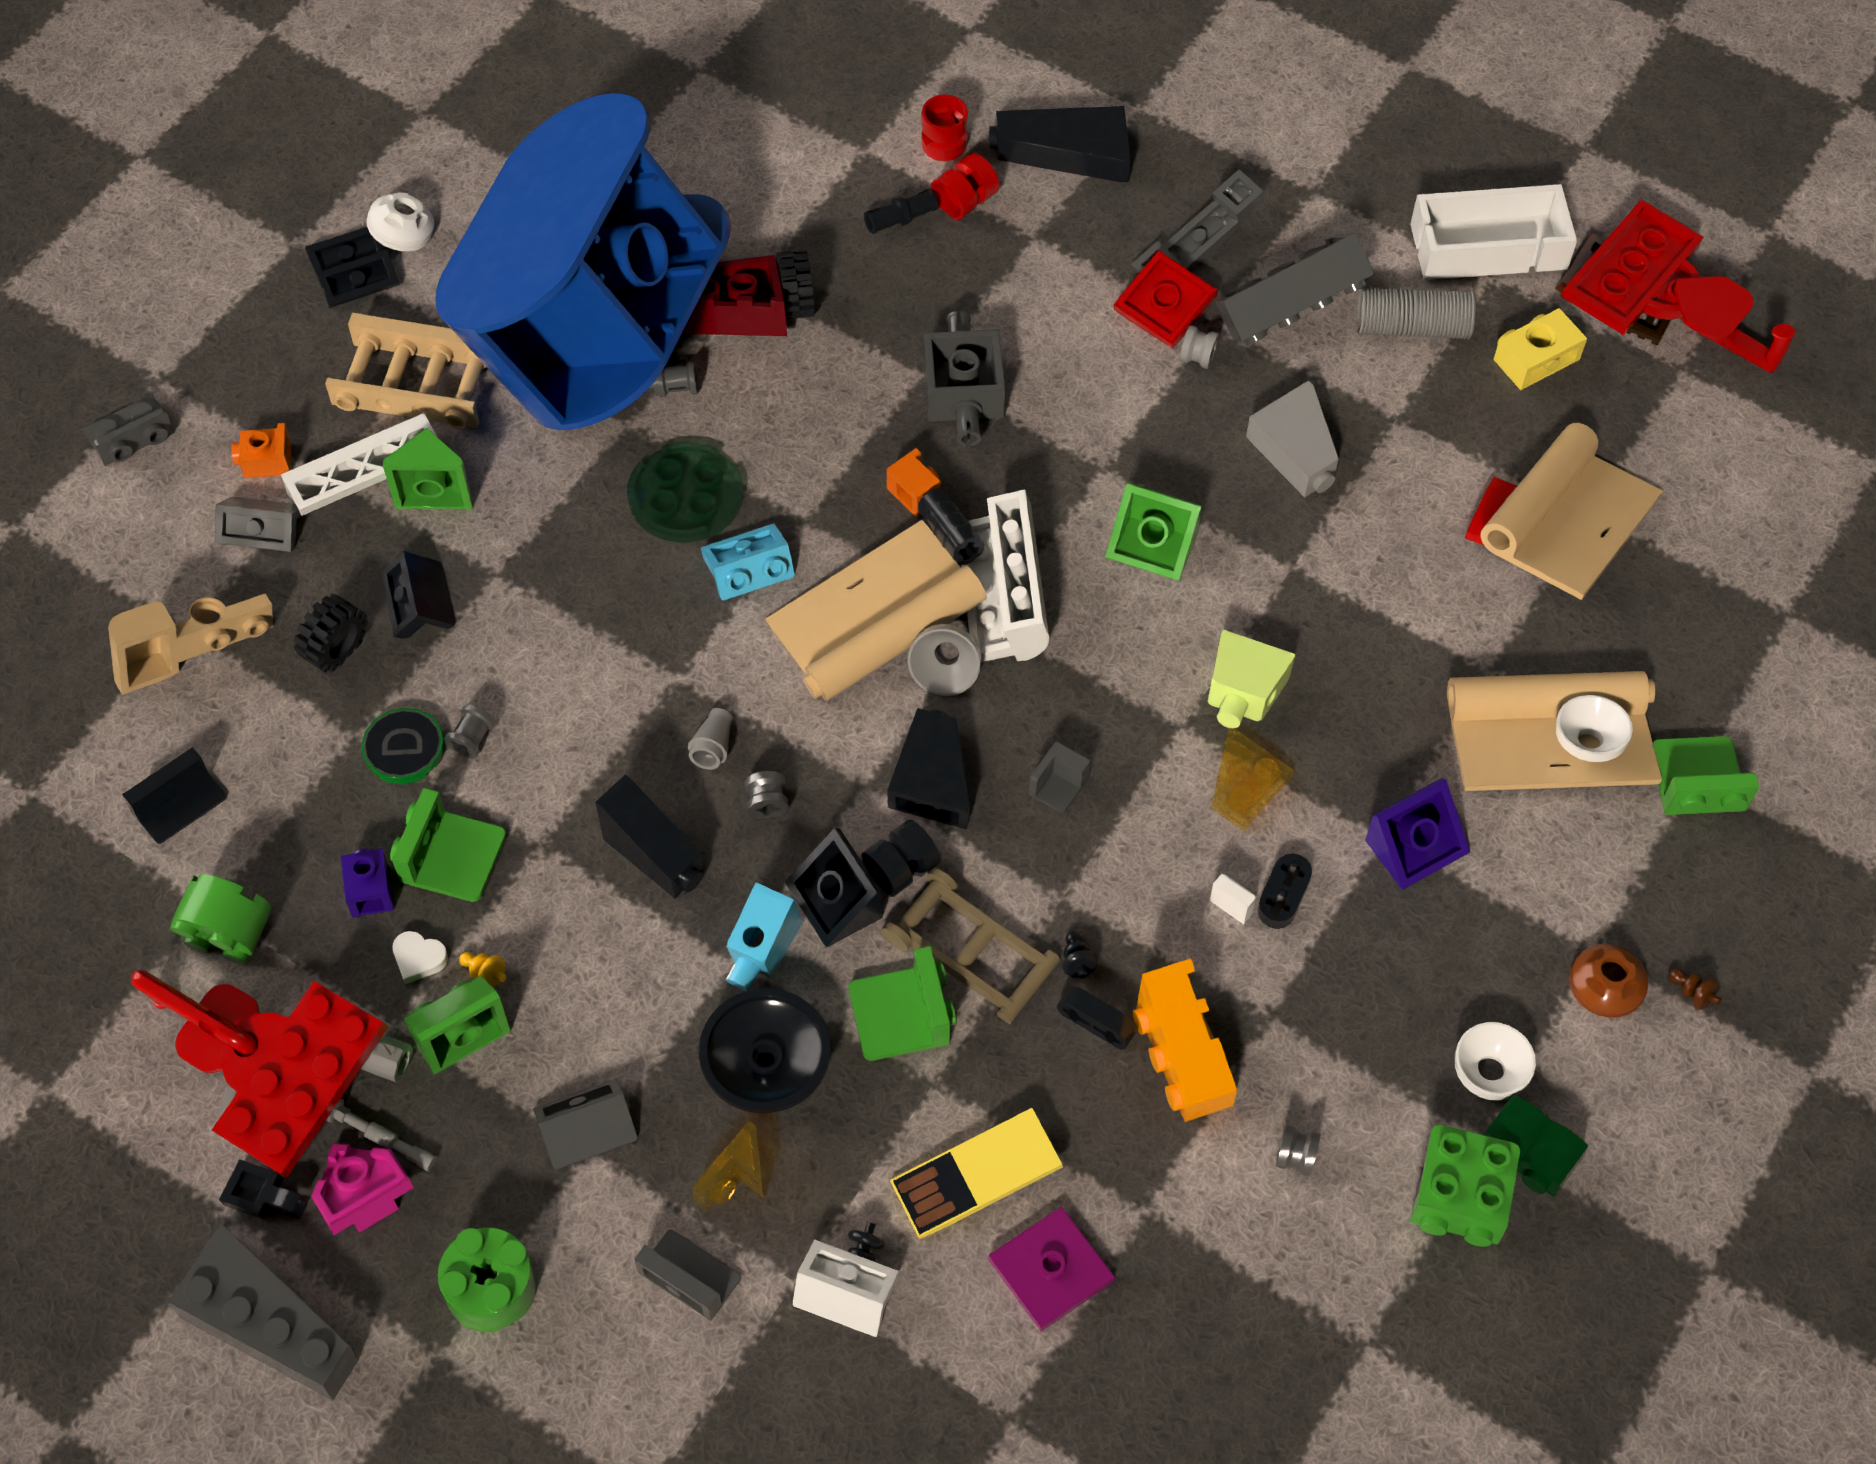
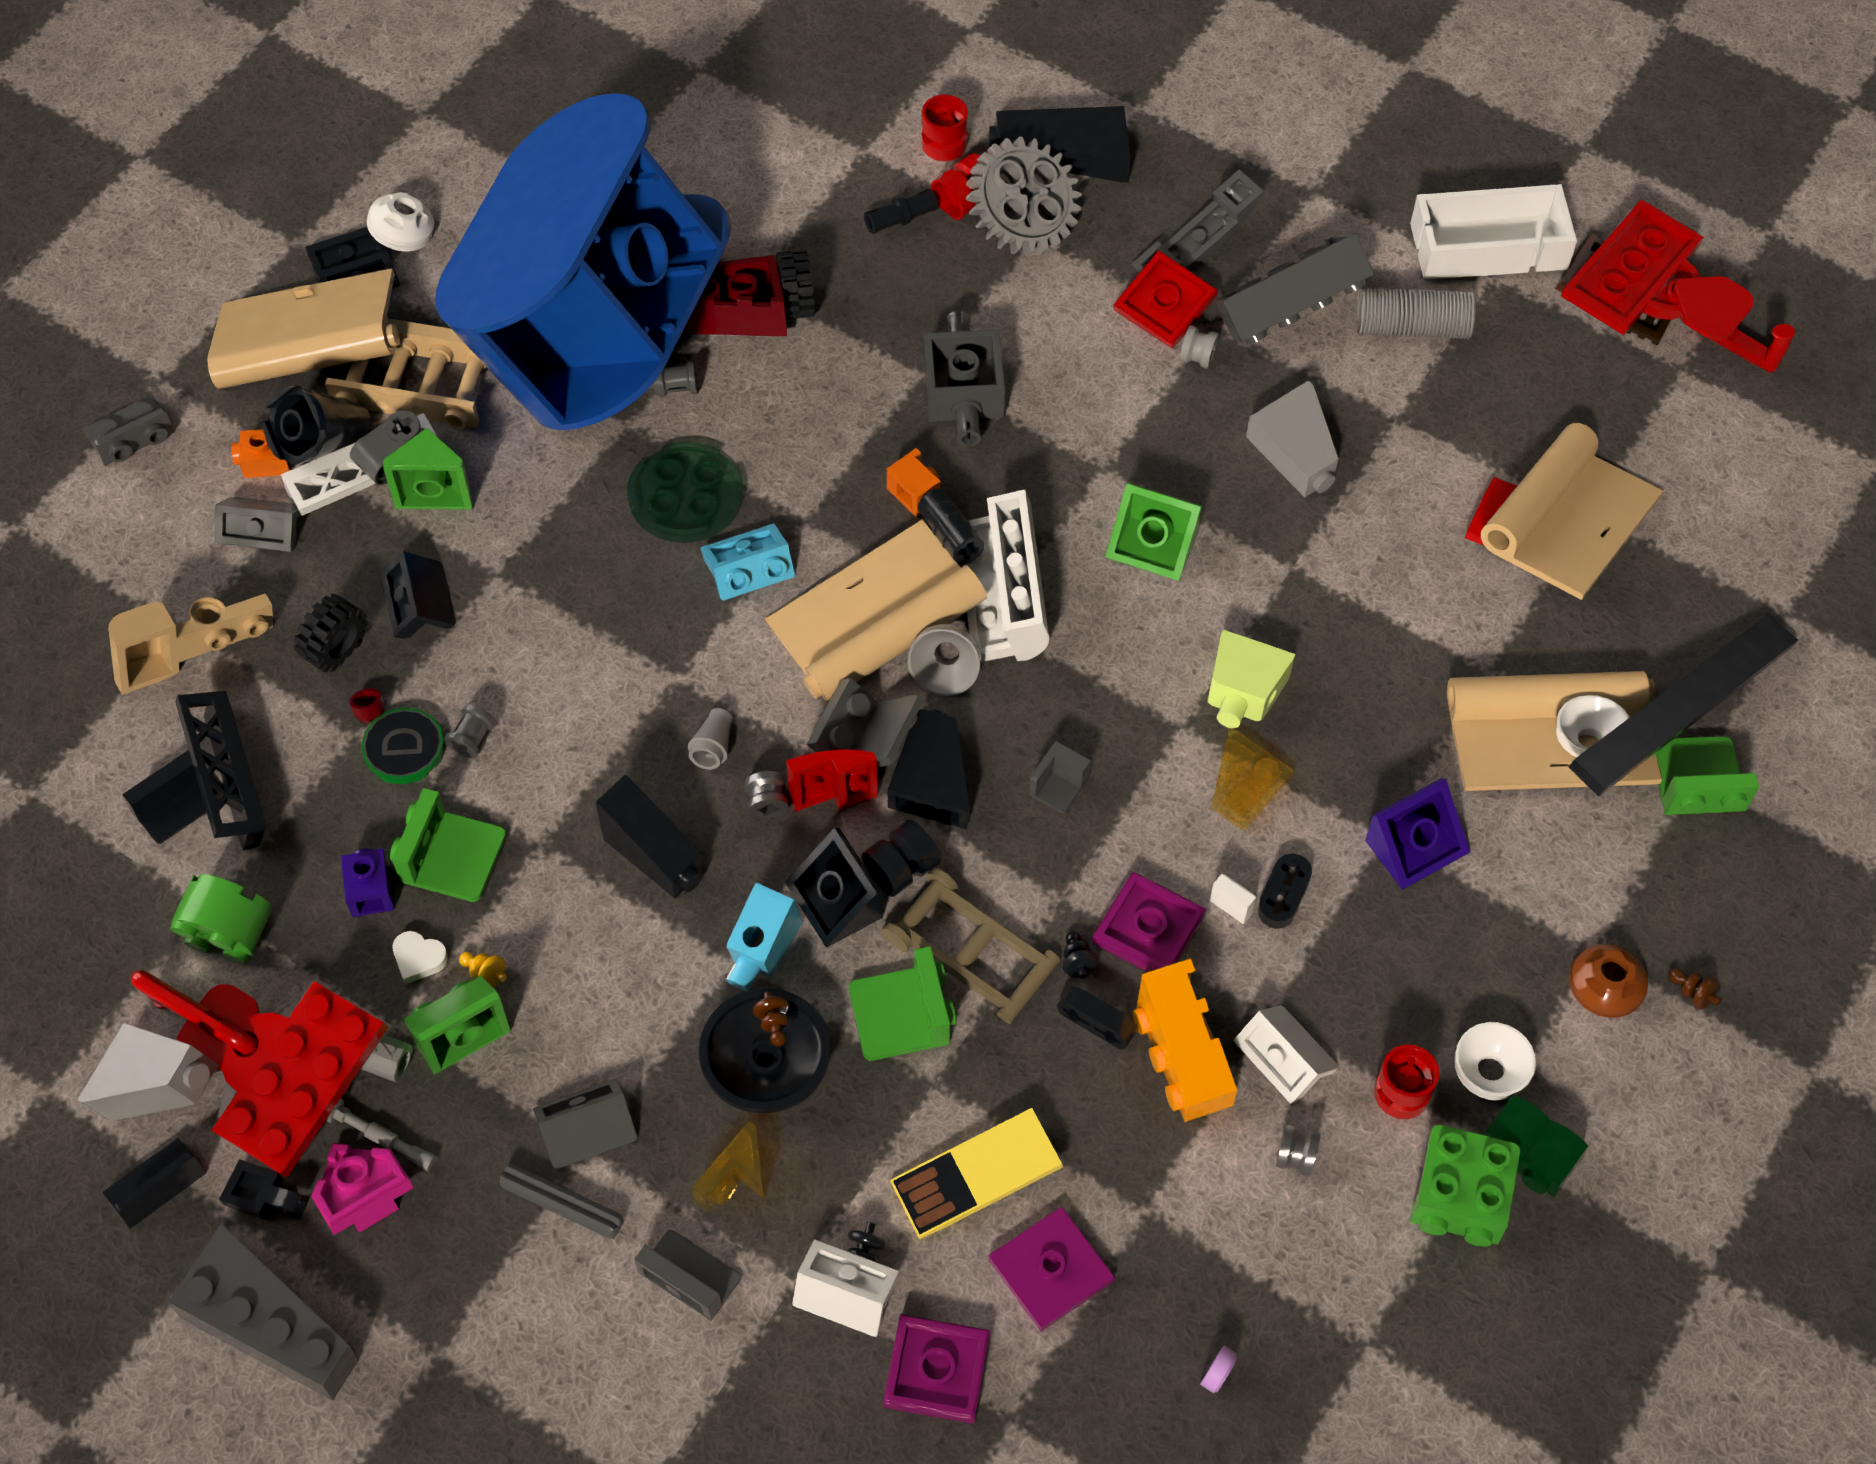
(146, 1075): none -> light grey slope
(154, 1182): none -> black panel
(229, 761): none -> black fence
(303, 329): none -> tan door
(312, 424): none -> black cone
(367, 705): none -> dark red hinge
(382, 441): none -> dark grey piece
(475, 1257): bright green brick -> none
(561, 1201): none -> dark grey axle
(773, 1017): none -> reddish brown hair
(830, 774): none -> red slope
(861, 723): none -> dark grey bracket
(936, 1369): none -> magenta plate
(1023, 196): none -> light grey gear
(1148, 924): none -> magenta plate
(1219, 1369): none -> lavender tile
(1284, 1052): none -> white panel
(1406, 1081): none -> red wheel
(1539, 348): light yellow brick -> none
(1682, 705): none -> black tile

